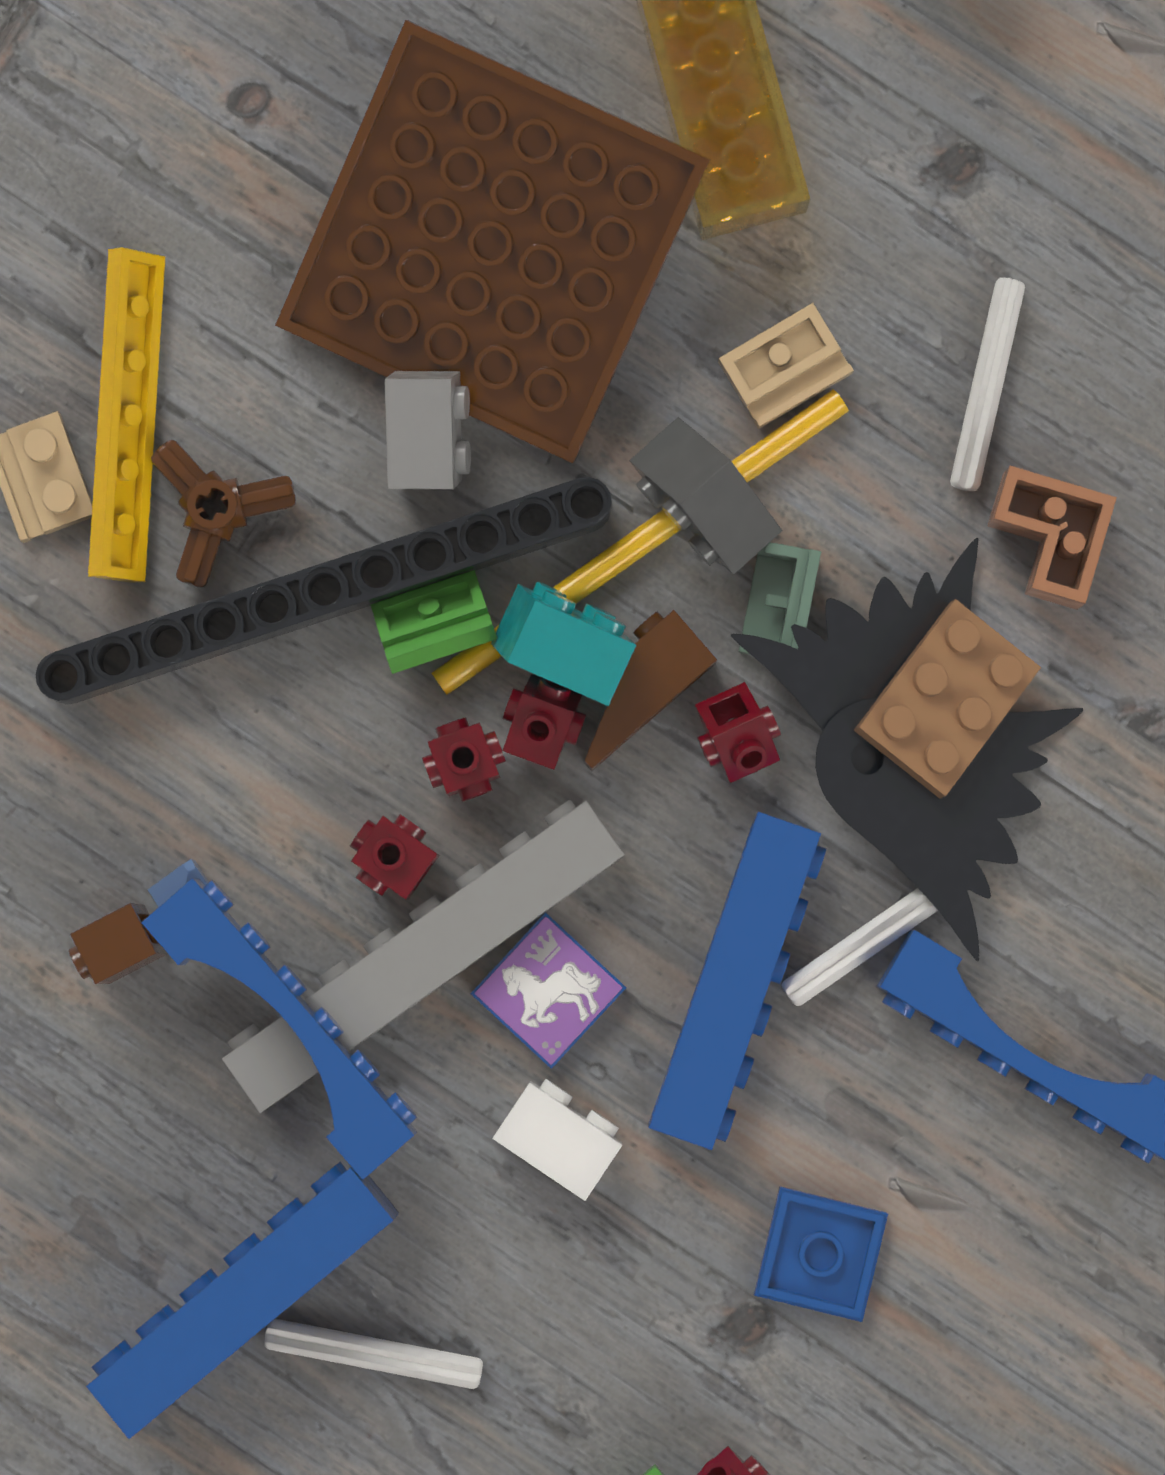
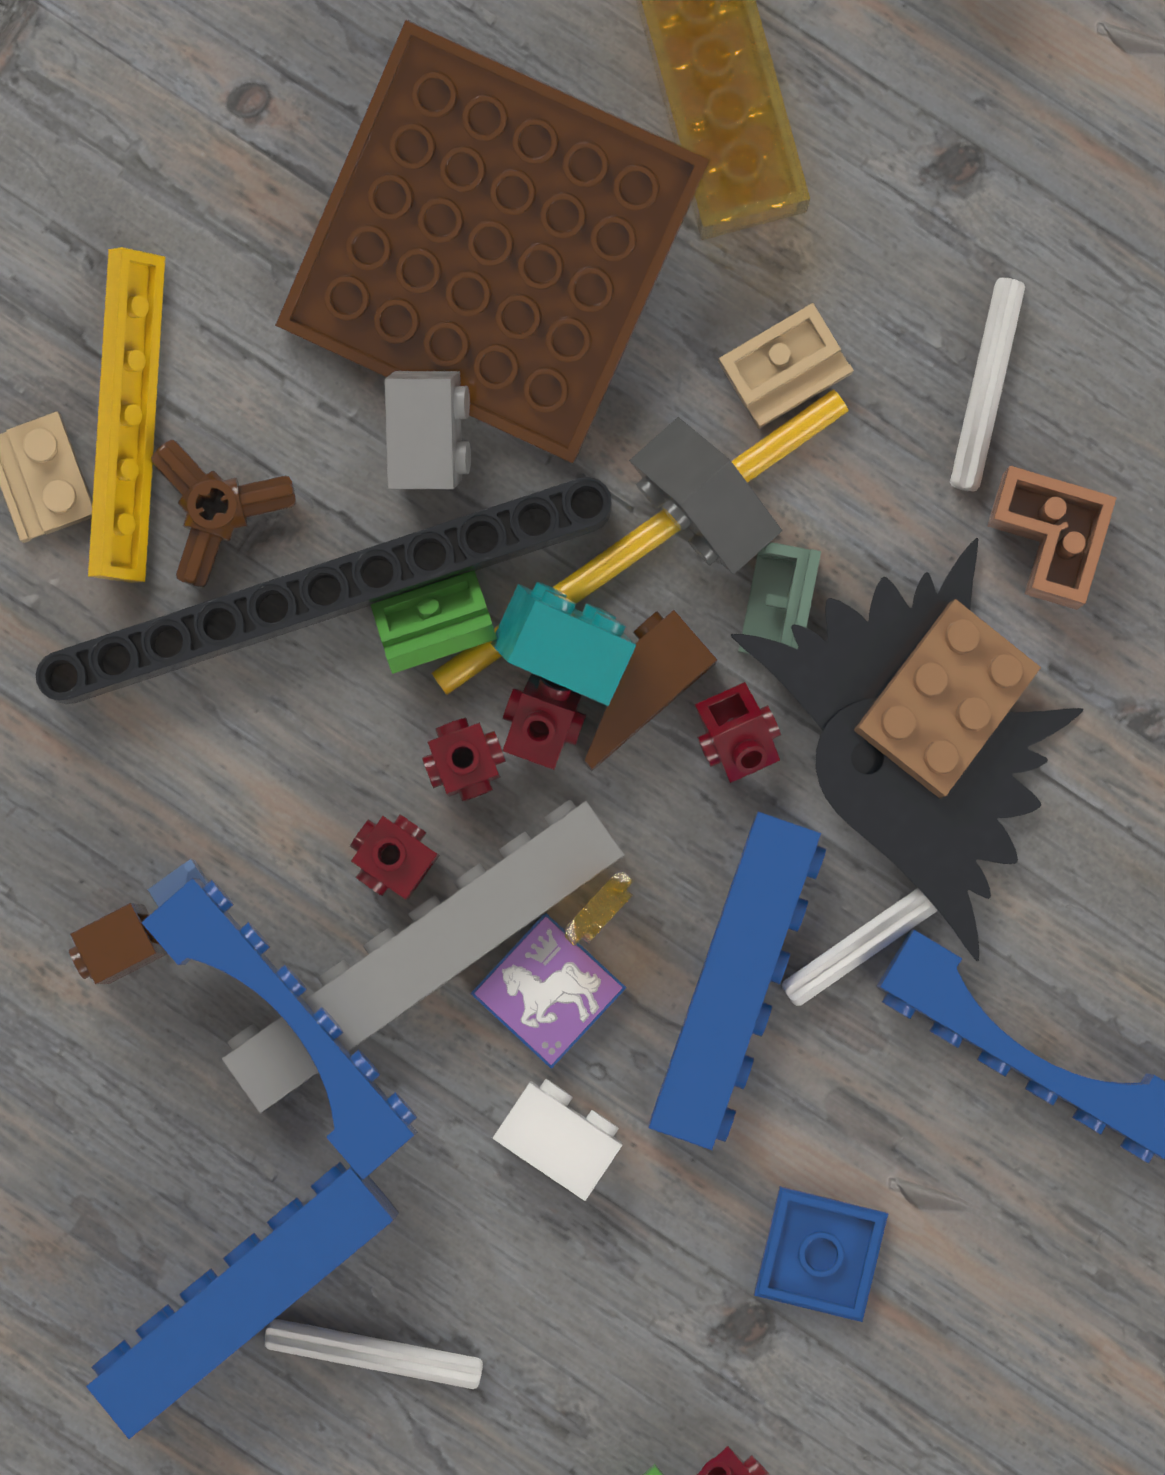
(599, 909): none -> clear yellow gear

